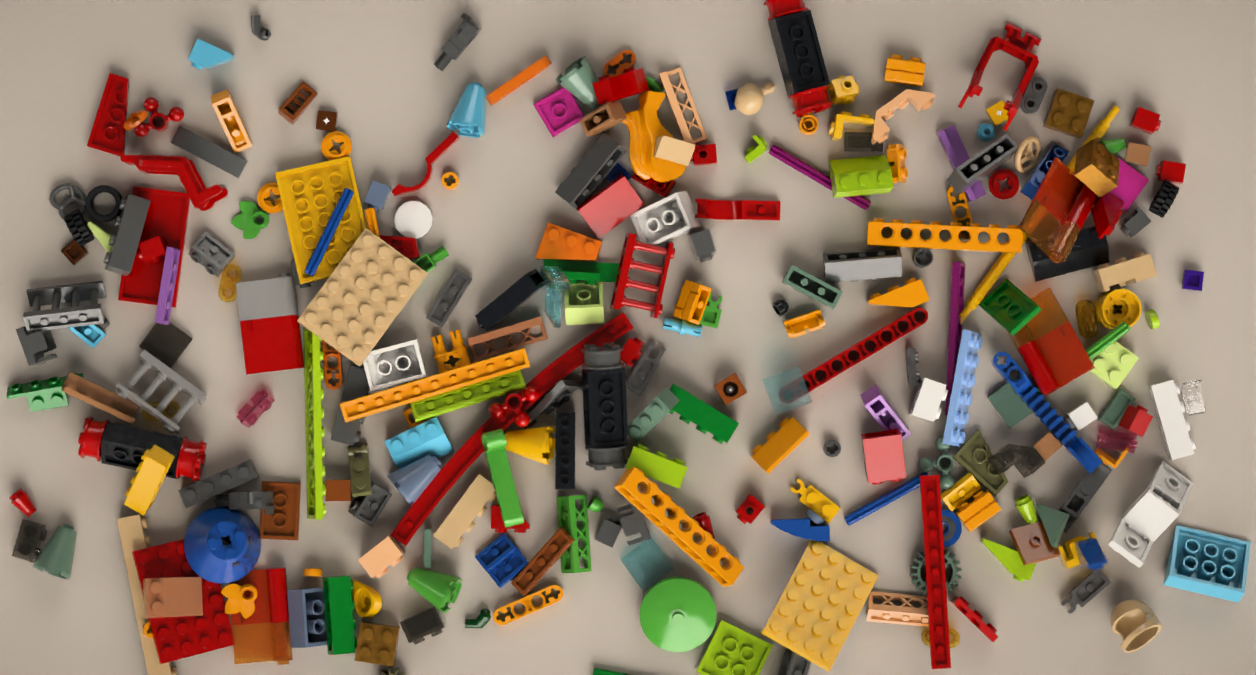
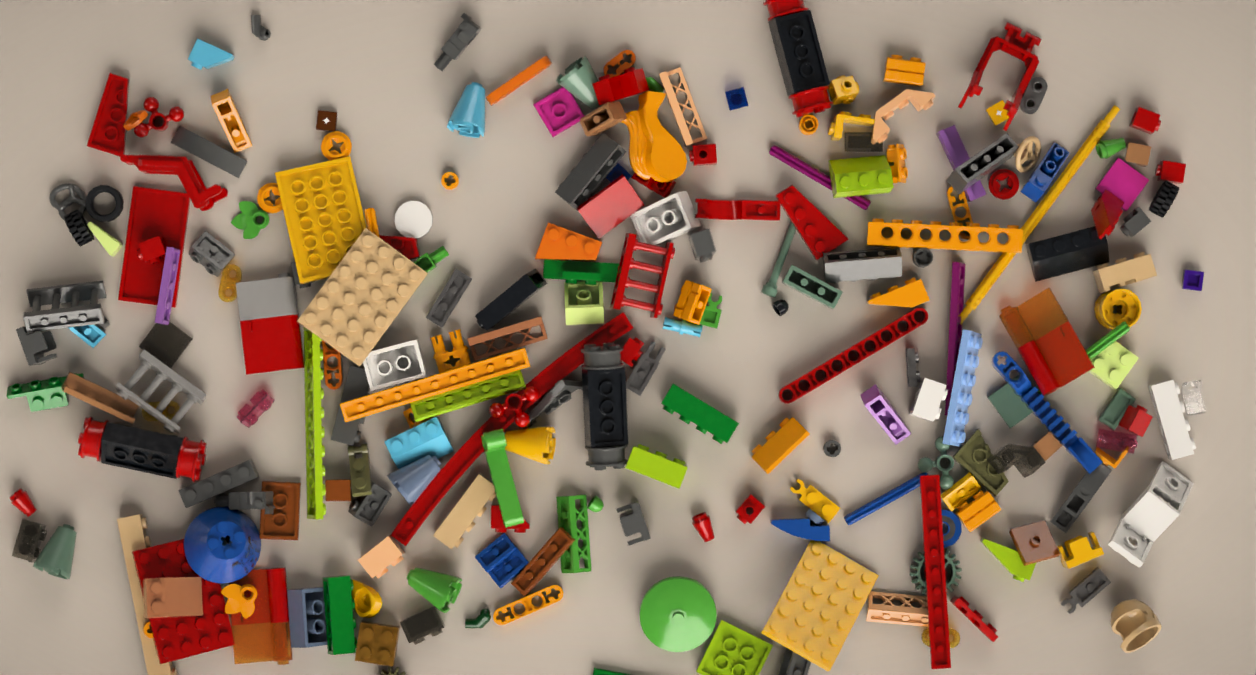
(74, 252): reddish brown tile -> none
(127, 234): dark grey brick -> none
(148, 480): yellow brick -> none
(302, 107): dark orange slope -> none
(312, 572): light orange tile -> none
(329, 231): blue axle -> none
(377, 195): sand blue brick -> none
(427, 548): sand green tile -> none
(430, 159): red piece -> none
(555, 283): clear light blue fence -> none
(565, 450): black brick -> none
(609, 531): dark grey brick -> none
(628, 487): light orange brick -> none
(646, 563): clear light blue tile -> none
(652, 414): sand green brick -> none
(673, 150): tan slope -> none
(730, 389): dark orange piece -> none
(750, 97): tan hair -> none
(753, 153): lime bracket -> none
(771, 288): none -> sand green piece
(787, 390): clear light blue tile -> none
(798, 325): light orange hinge -> none
(811, 224): none -> red wing
(883, 456): brick -> none
(986, 127): medium azure plate -> none
(1010, 307): green tile -> none
(1026, 508): lime cone -> none
(1053, 521): sand green tile -> none
(1058, 211): clear orange door -> none
(1068, 113): pearl gold brick -> none
(1080, 416): white brick -> none
(1086, 318): clear yellow plate -> none
(1090, 554): blue slope -> none
(1097, 168): pearl gold brick -> none
(1152, 319): lime tile -> none
(1207, 563): medium azure slope -> none

